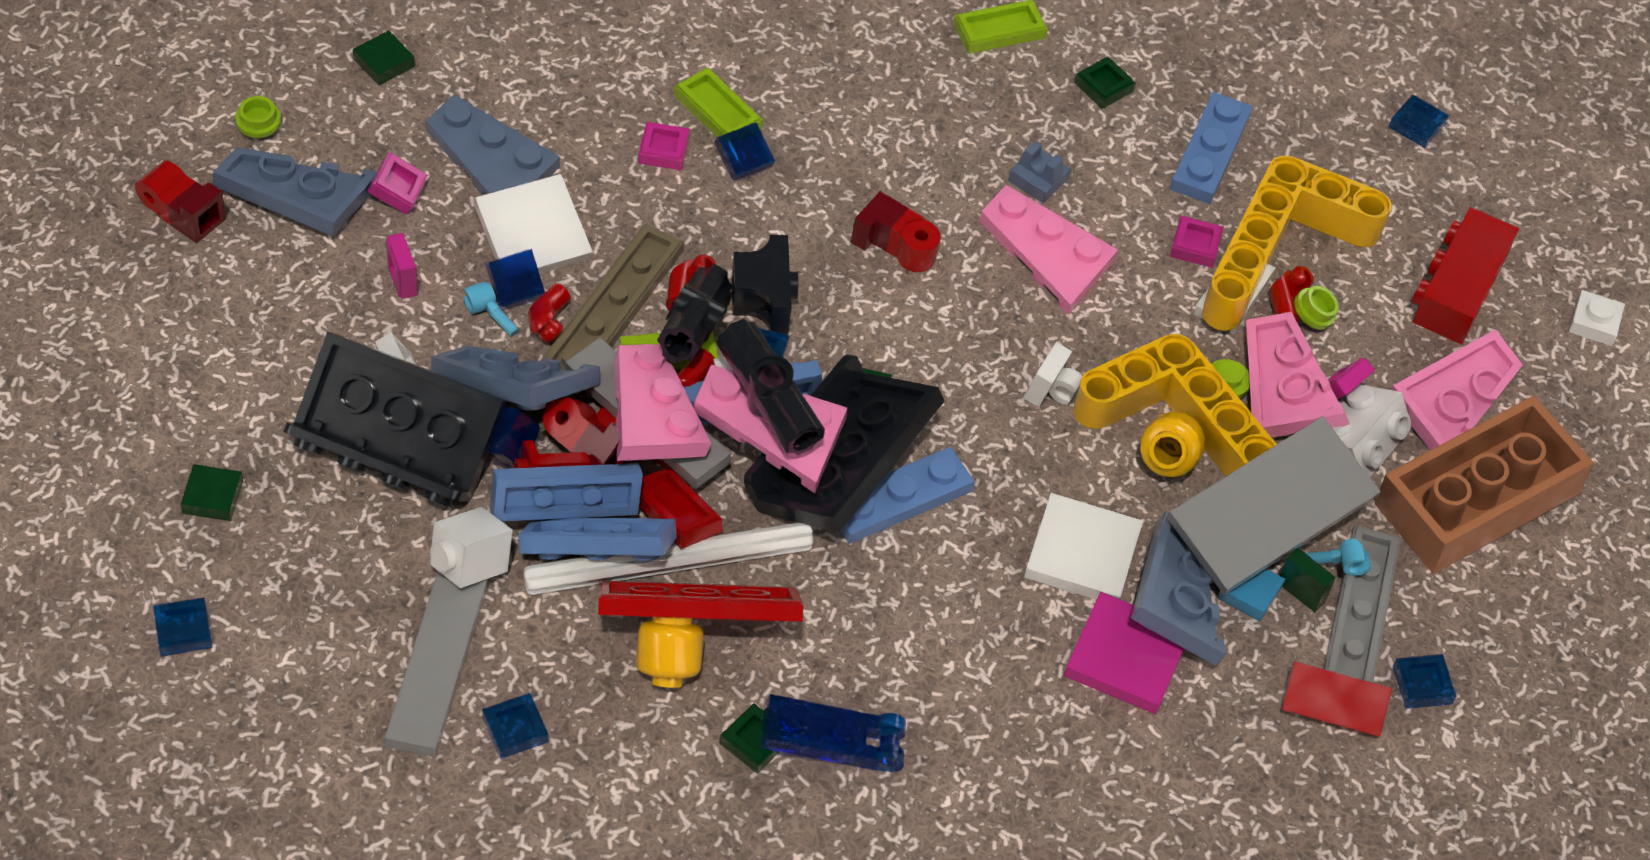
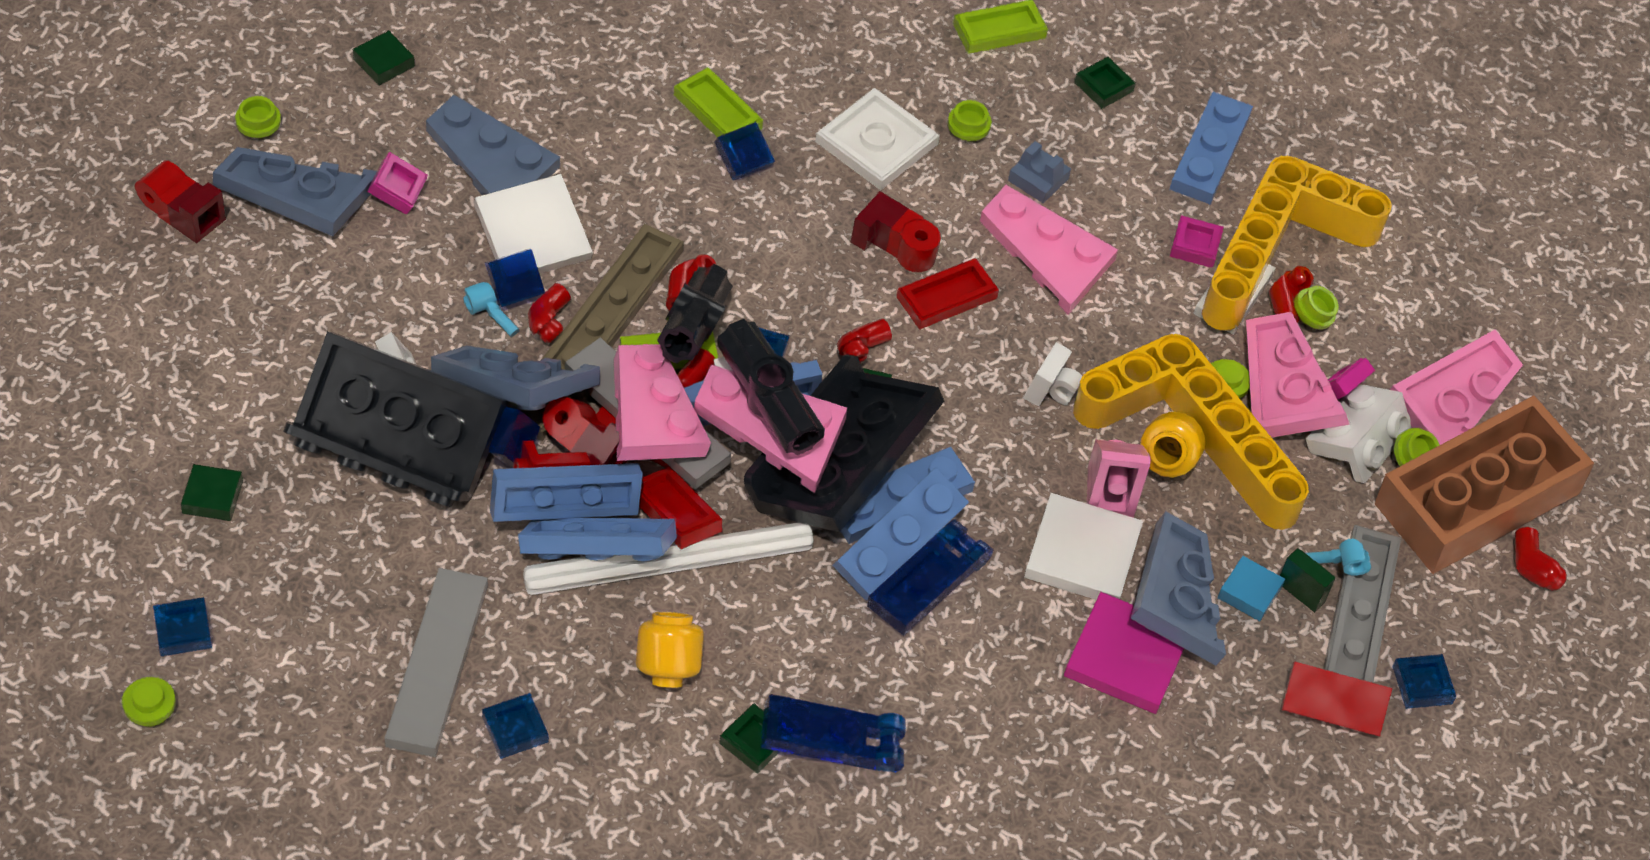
(148, 701): none -> lime plate
(401, 266): dark pink tile -> none
(470, 547): white brick -> none
(663, 146): dark pink tile -> none
(700, 601): red tile -> none
(765, 284): black brick -> none
(863, 337): none -> red arm
(877, 138): none -> white tile
(900, 533): none -> medium blue plate
(928, 577): none -> clear blue plate
(947, 293): none -> red tile
(969, 120): none -> lime plate
(1117, 475): none -> bright pink slope
(1273, 505): light grey tile -> none
(1412, 444): none -> lime plate
(1418, 121): clear blue tile -> none
(1463, 274): red brick -> none
(1535, 564): none -> red arm
(1596, 317): white plate -> none

